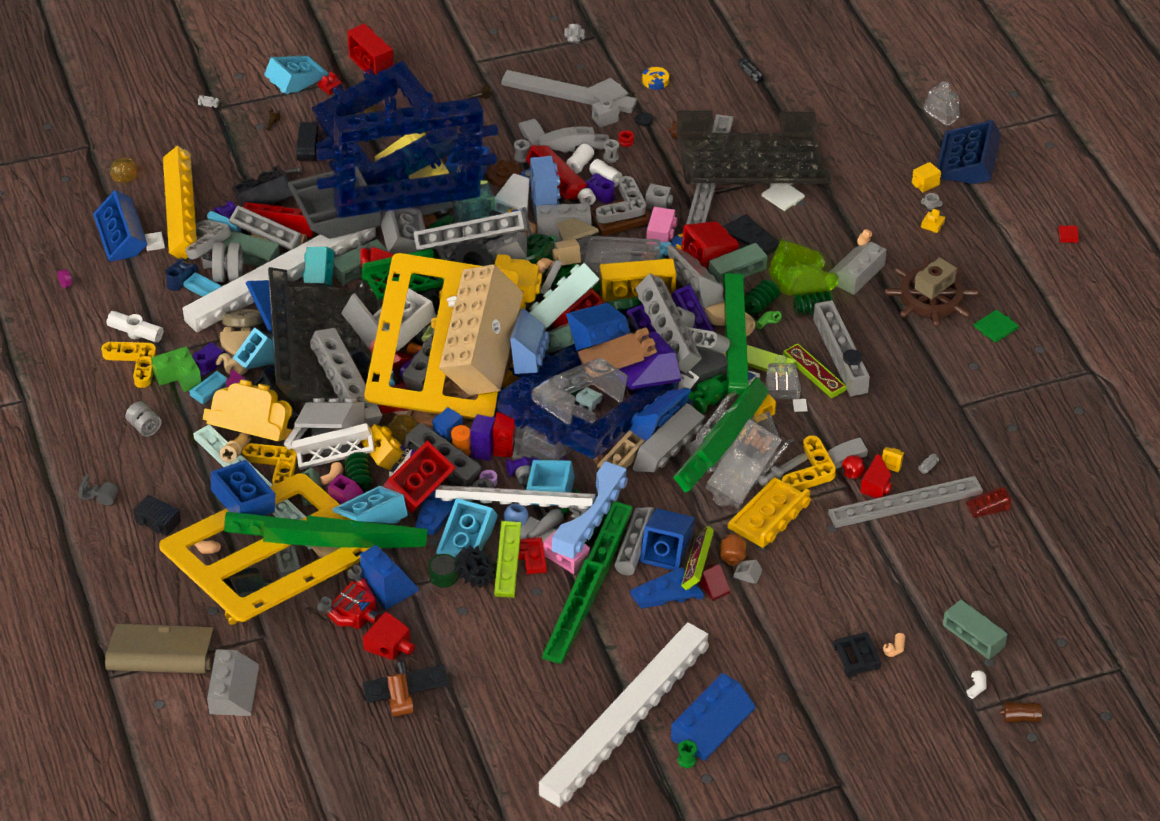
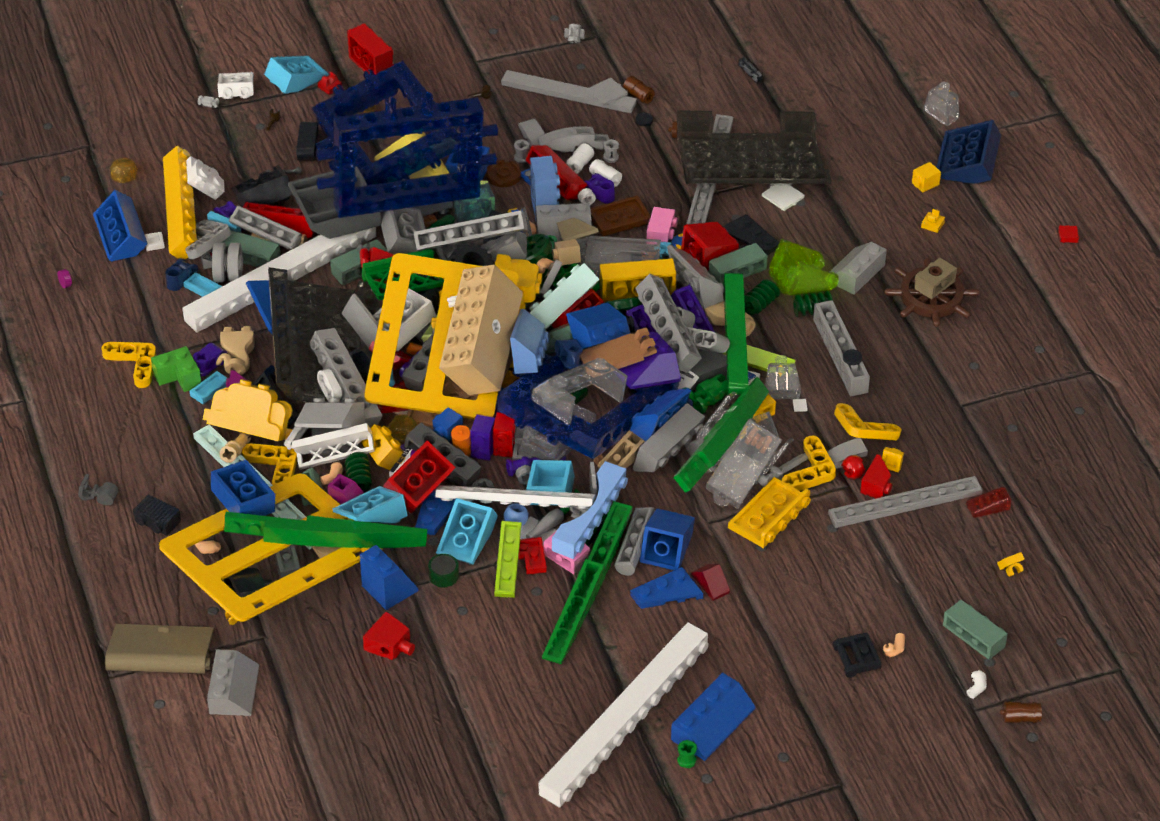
(135, 326): white piece -> none
(143, 419): light grey wheel -> none
(204, 178): none -> white plate
(235, 85): none -> white plate
(242, 318): dark tan wheel -> none
(256, 350): medium azure slope -> none
(318, 266): teal brick -> none
(329, 384): none -> white beam
(353, 605): red torso -> none
(400, 699): dark orange piece -> none
(416, 682): black plate -> none
(475, 566): black gear -> none
(490, 475): lavender bush -> none
(513, 194): white slope -> none
(568, 352): none -> dark blue piece
(588, 398): light aqua tile -> none
(592, 480): none -> light grey piece
(605, 112): light grey brick -> none
(626, 138): red bush -> none
(627, 205): light grey beam -> none
(639, 89): none -> reddish brown piece
(655, 78): piece -> none
(658, 196): light grey brick -> none
(697, 558): tile -> none
(733, 549): dark orange head -> none
(748, 571): light grey slope -> none
(768, 318): bright green arm -> none
(815, 371): tile -> none
(857, 428): none -> yellow beam
(864, 237): light nougat arm -> none
(928, 463): light grey piece -> none
(931, 201): light grey plate -> none
(996, 326): green piece -> none
(1010, 562): none -> yellow tile

